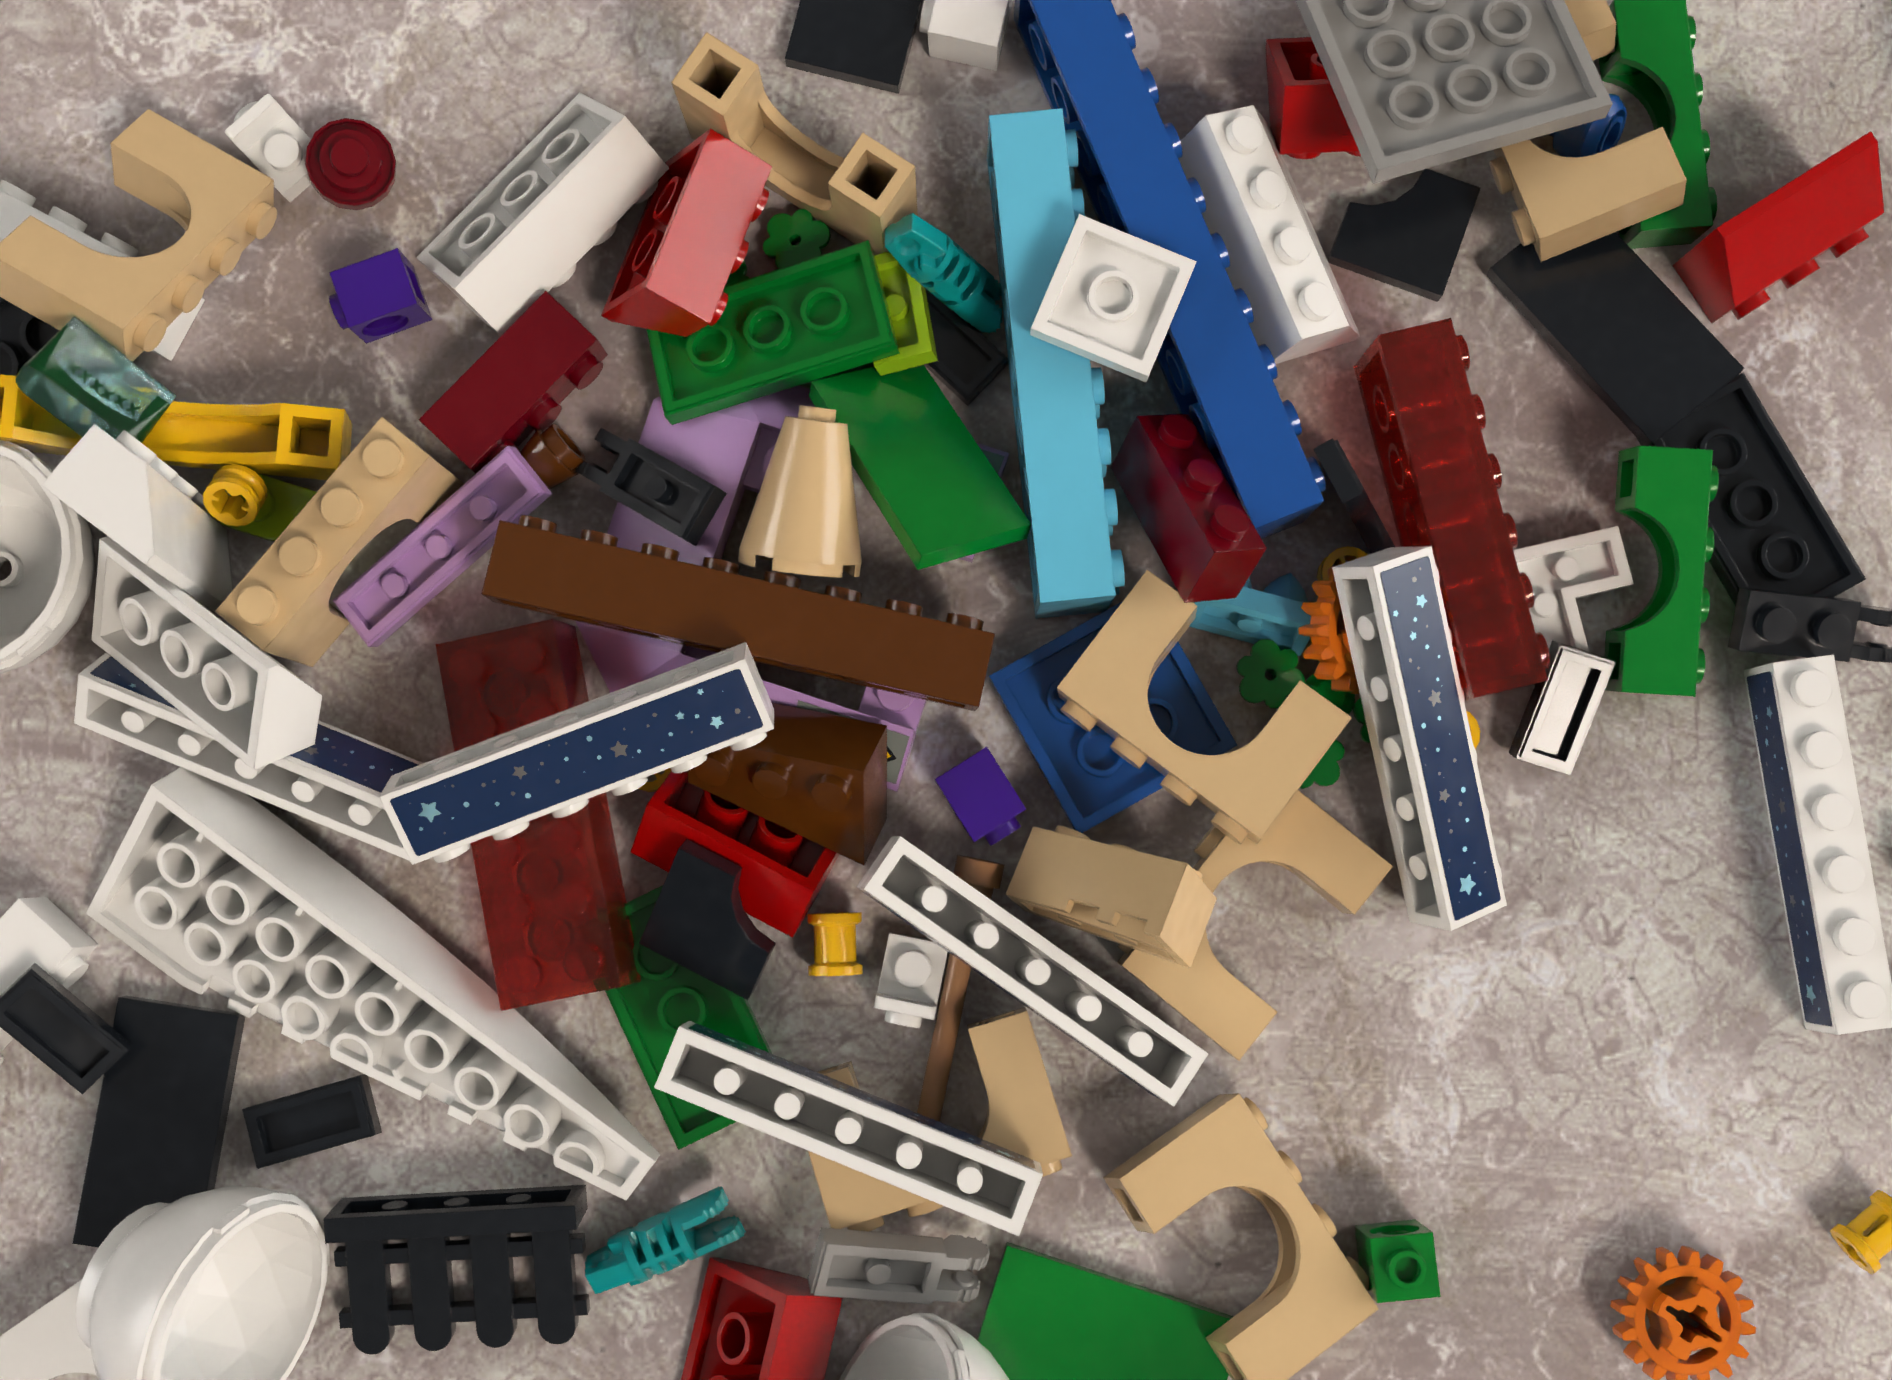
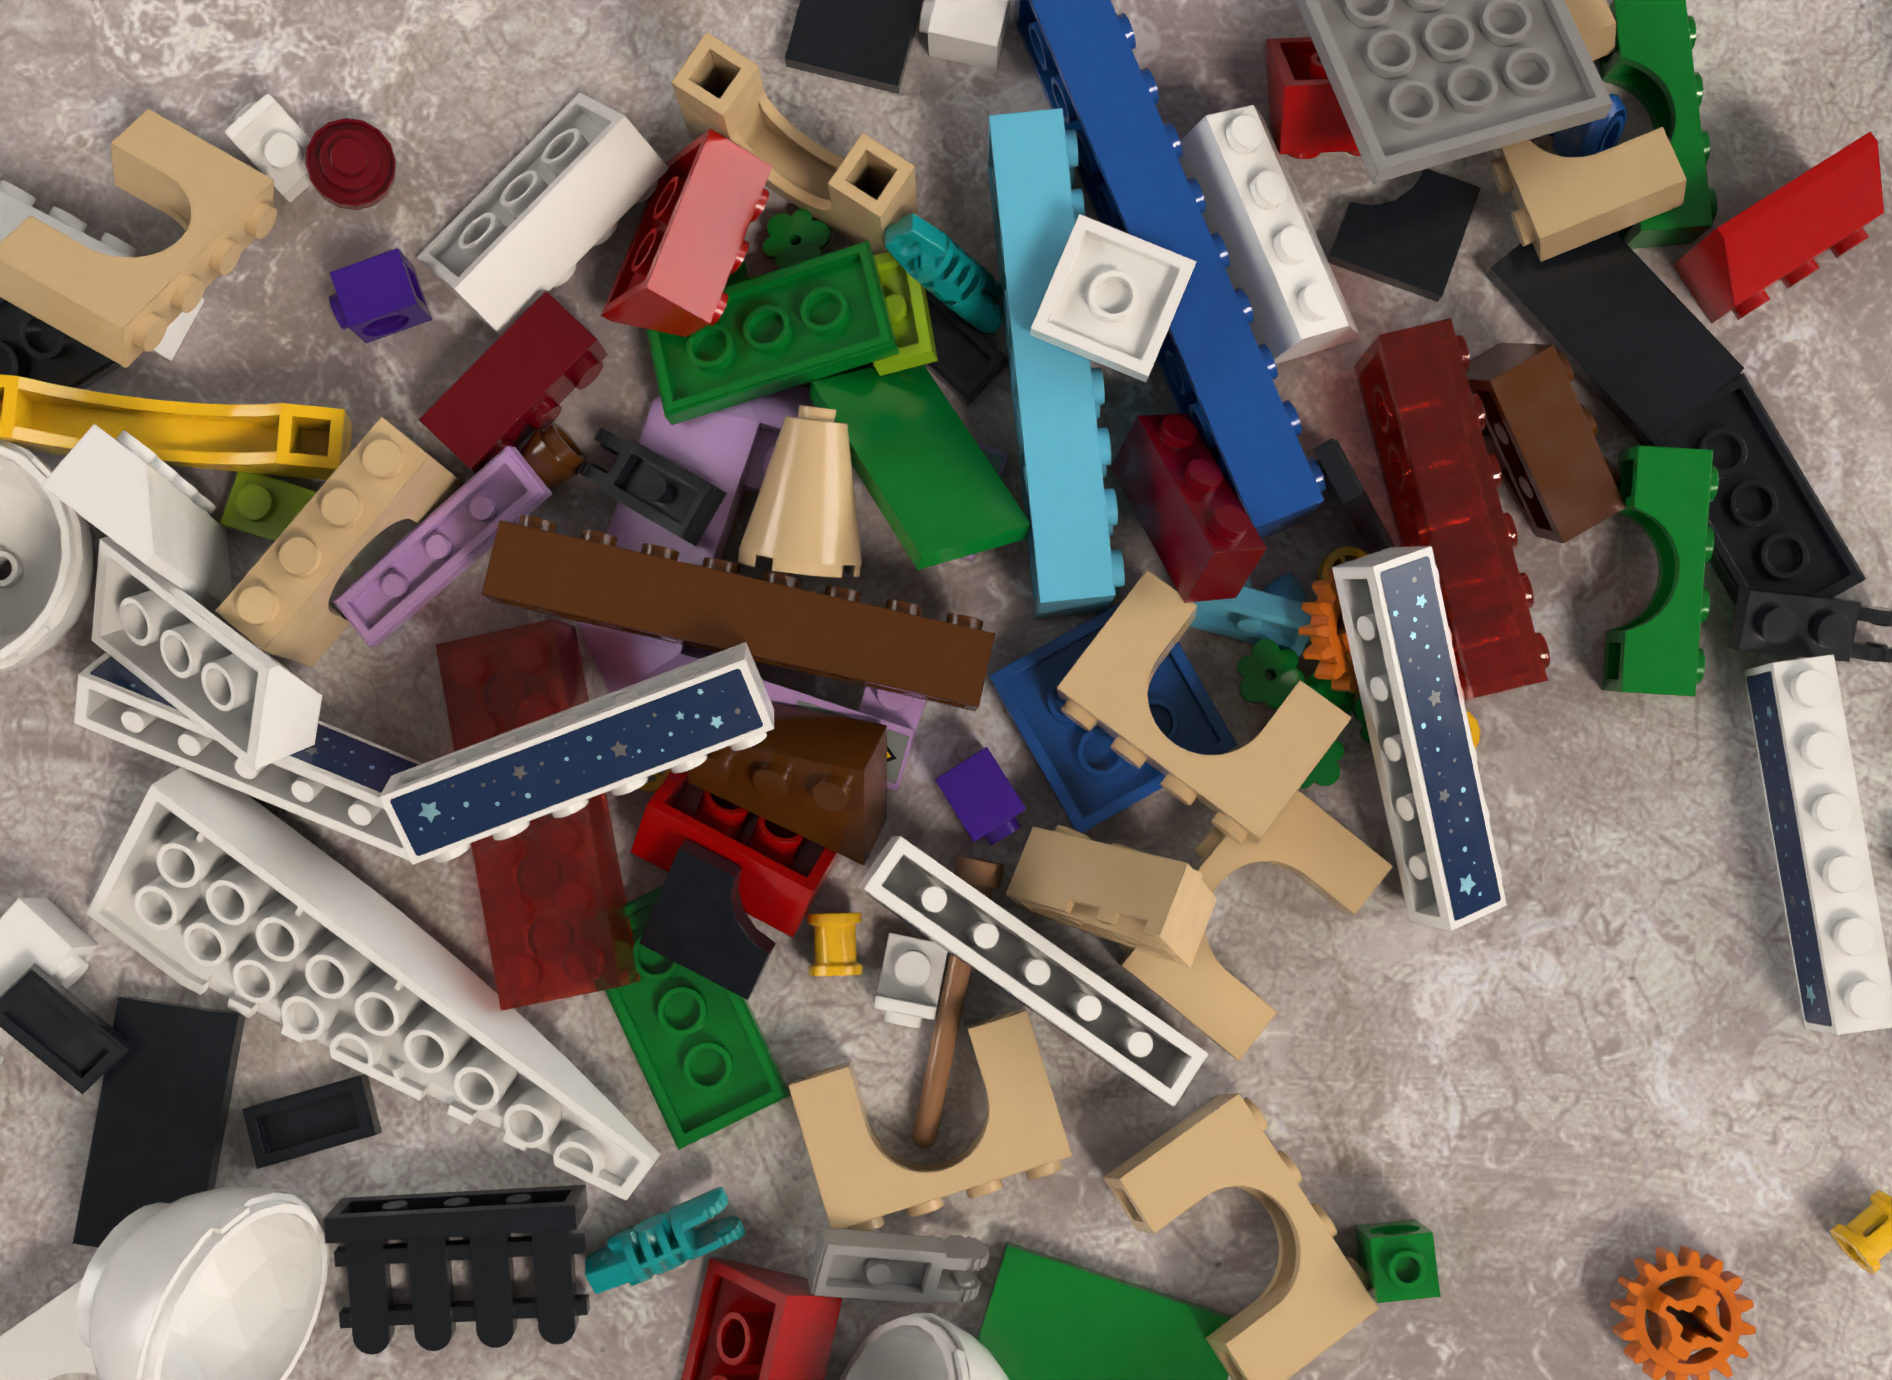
(92, 383): clear light blue piece -> none
(236, 481): yellow bush -> none
(850, 1127): white brick -> none
(1544, 439): none -> reddish brown wedge
(1562, 708): tile -> none
(1568, 571): white plate -> none

